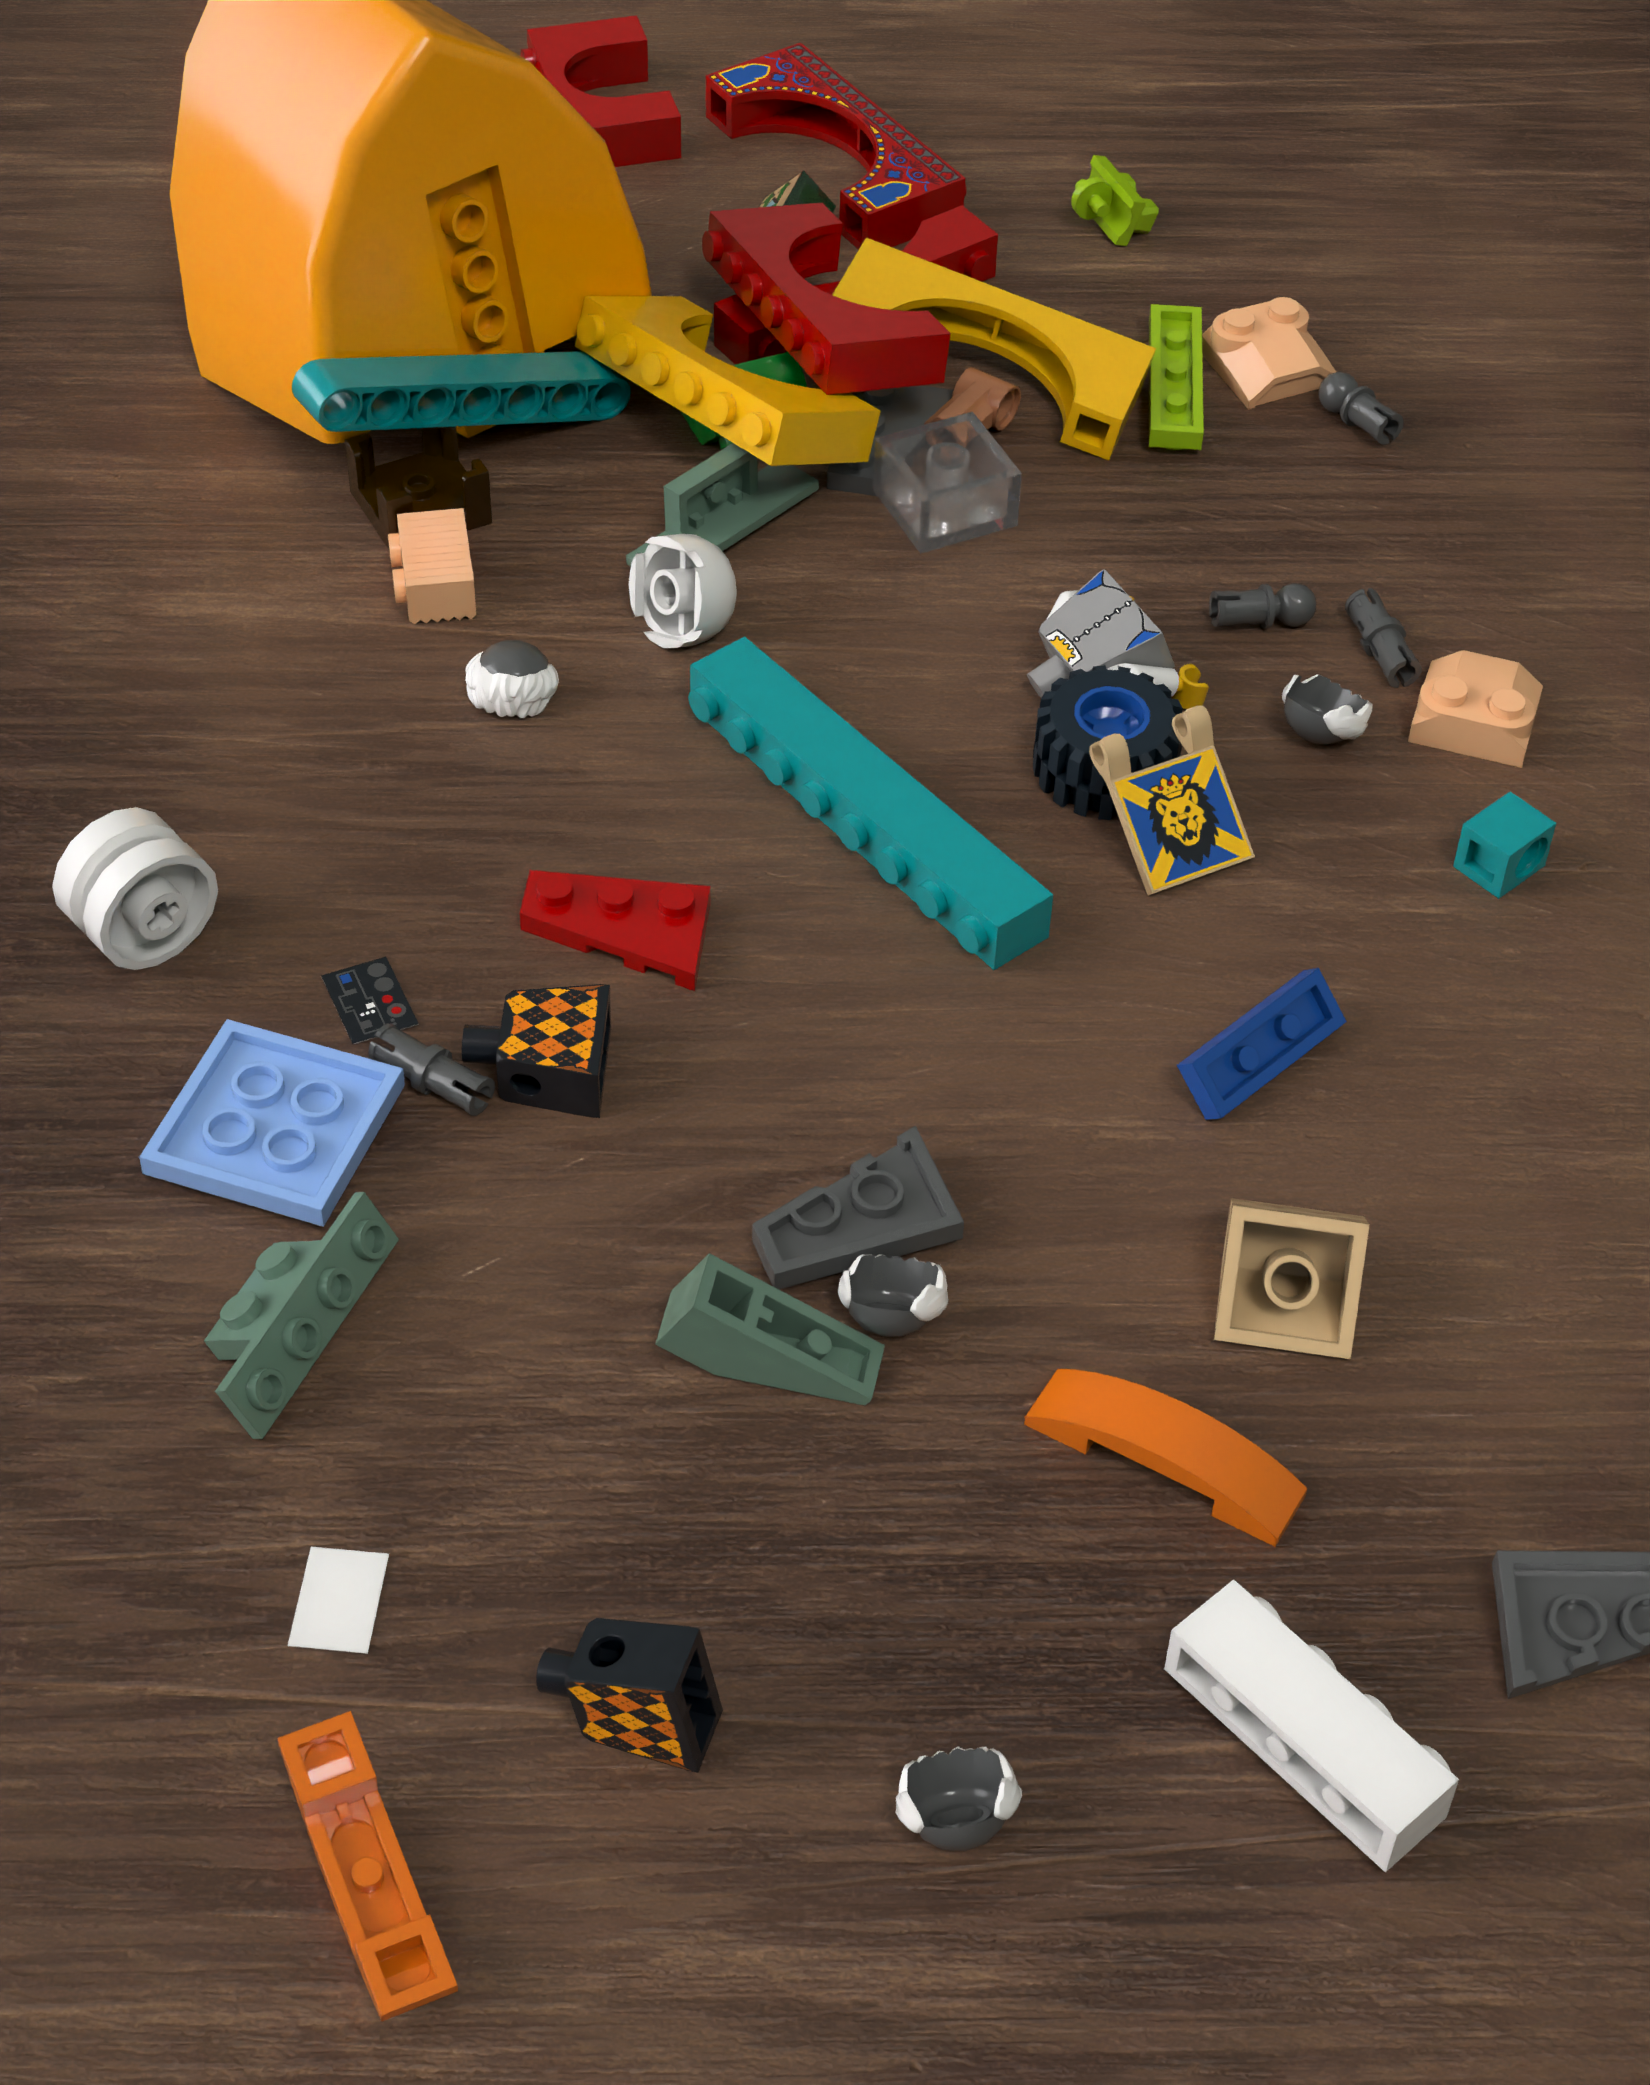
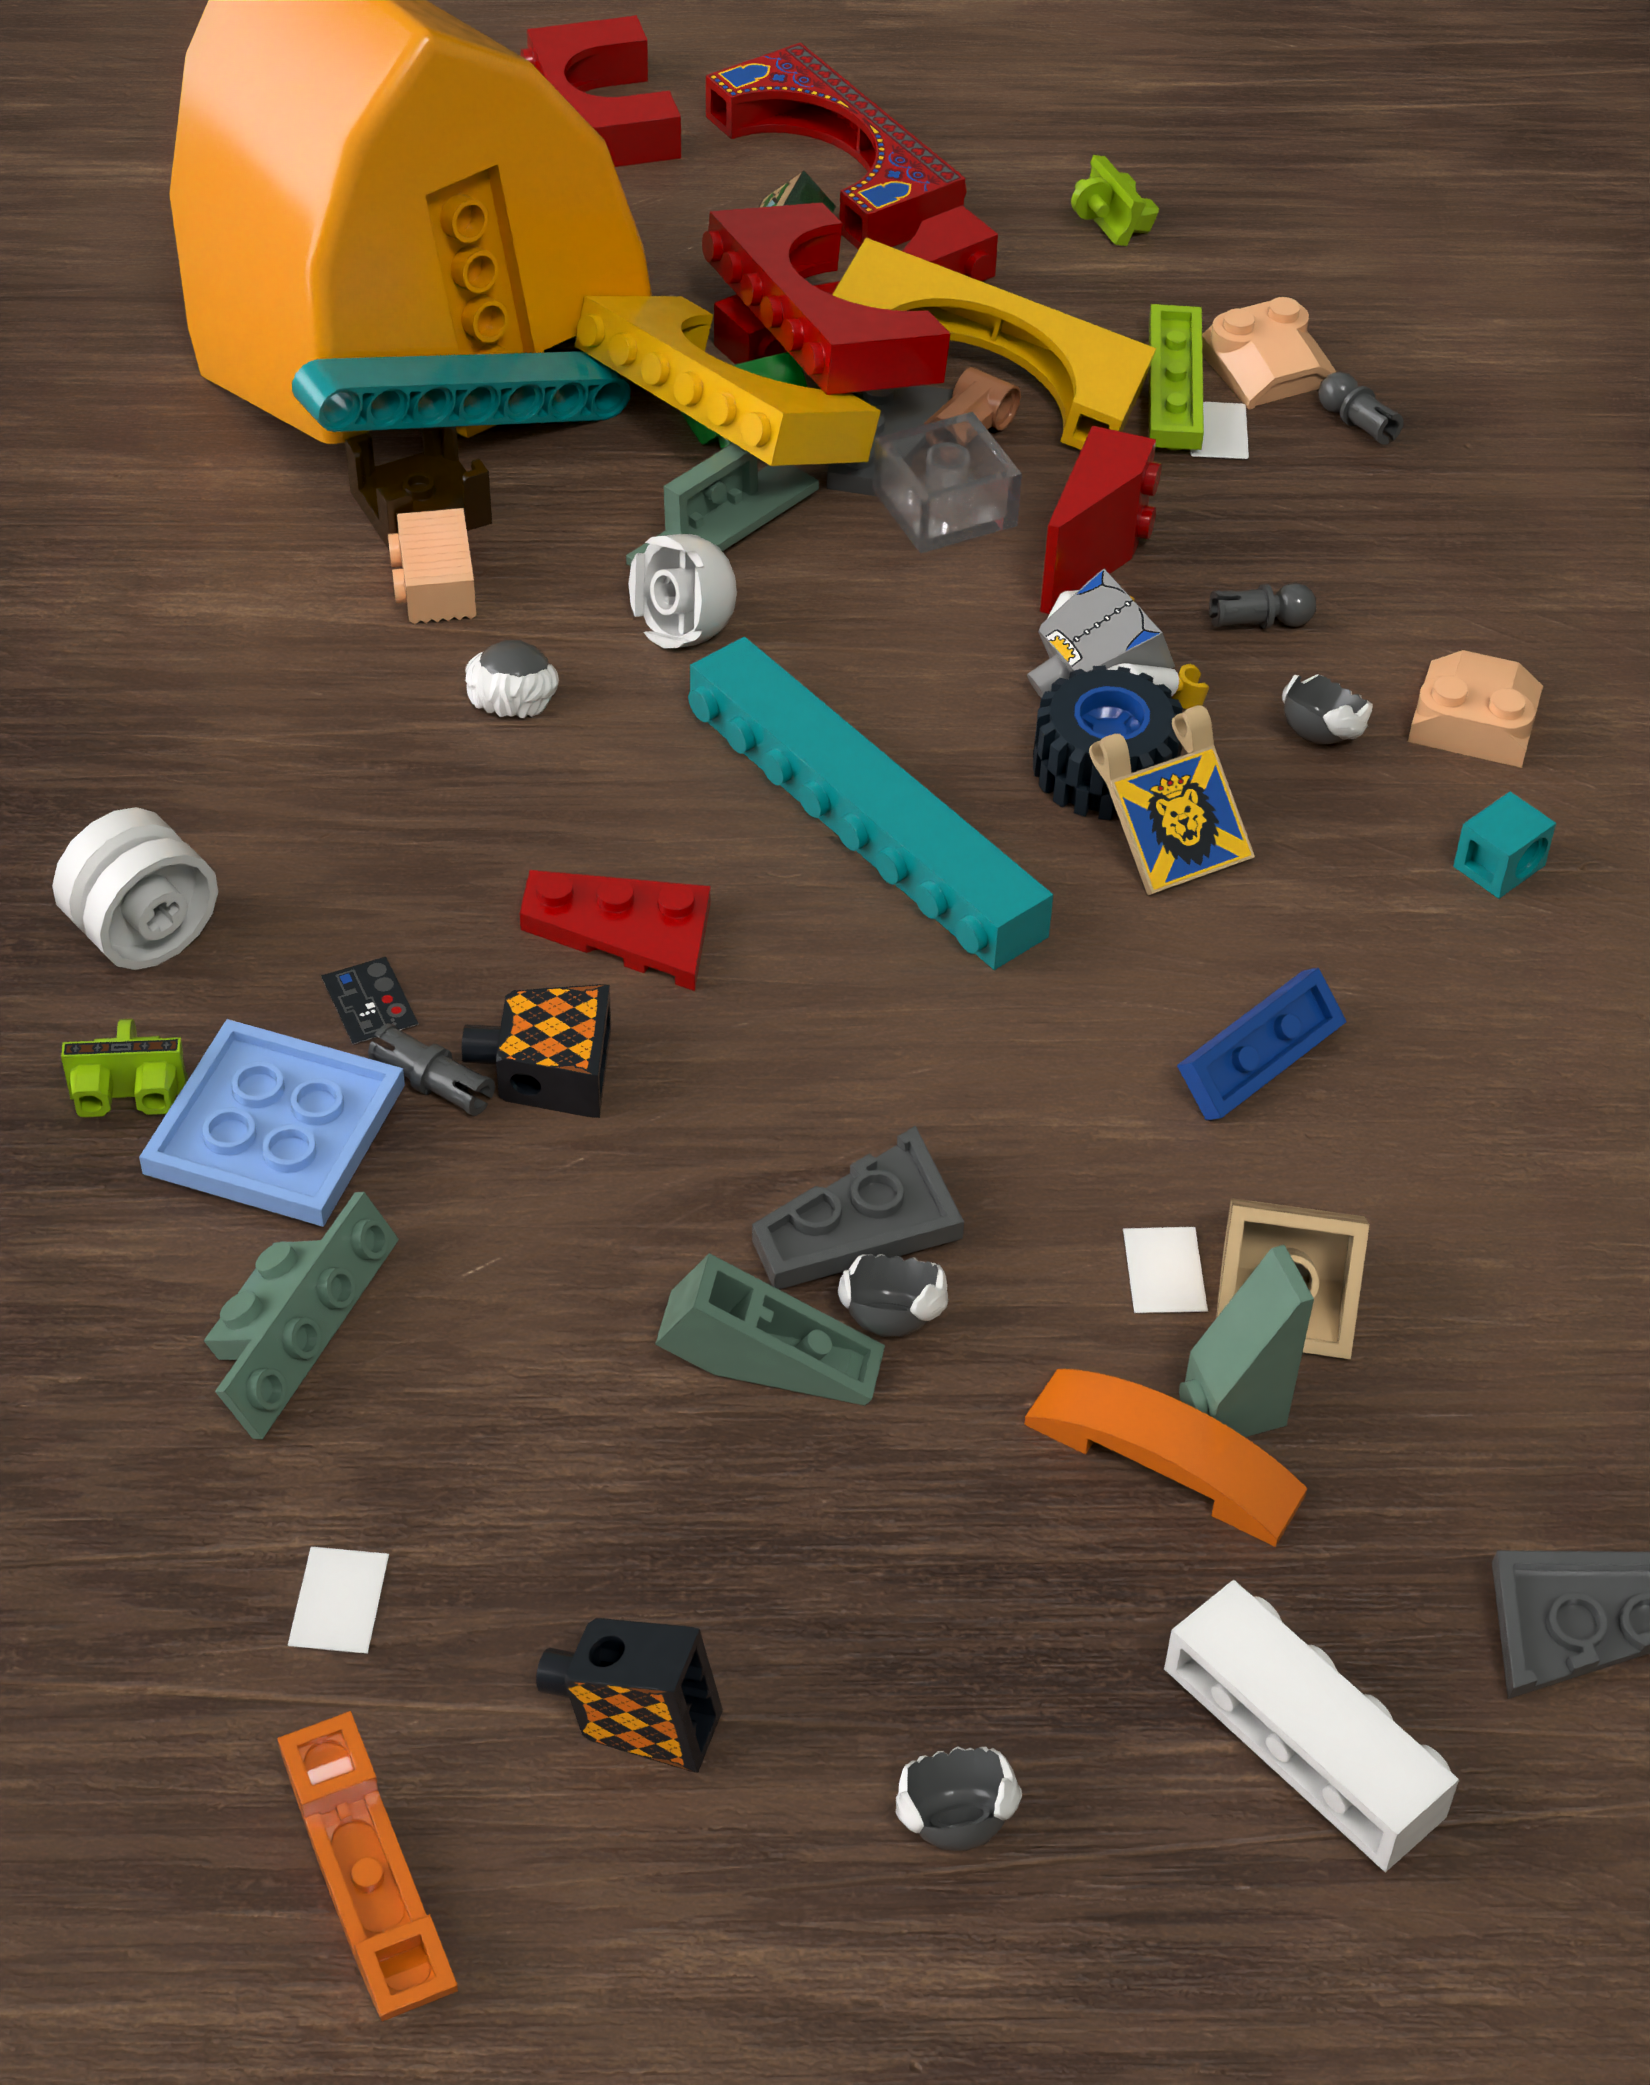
(124, 1067): none -> lime hips
(1100, 511): none -> red slope
(1165, 1270): none -> white sticker
(1224, 431): none -> white sticker
(1253, 1350): none -> sand green slope
(1383, 638): dark grey pin -> none

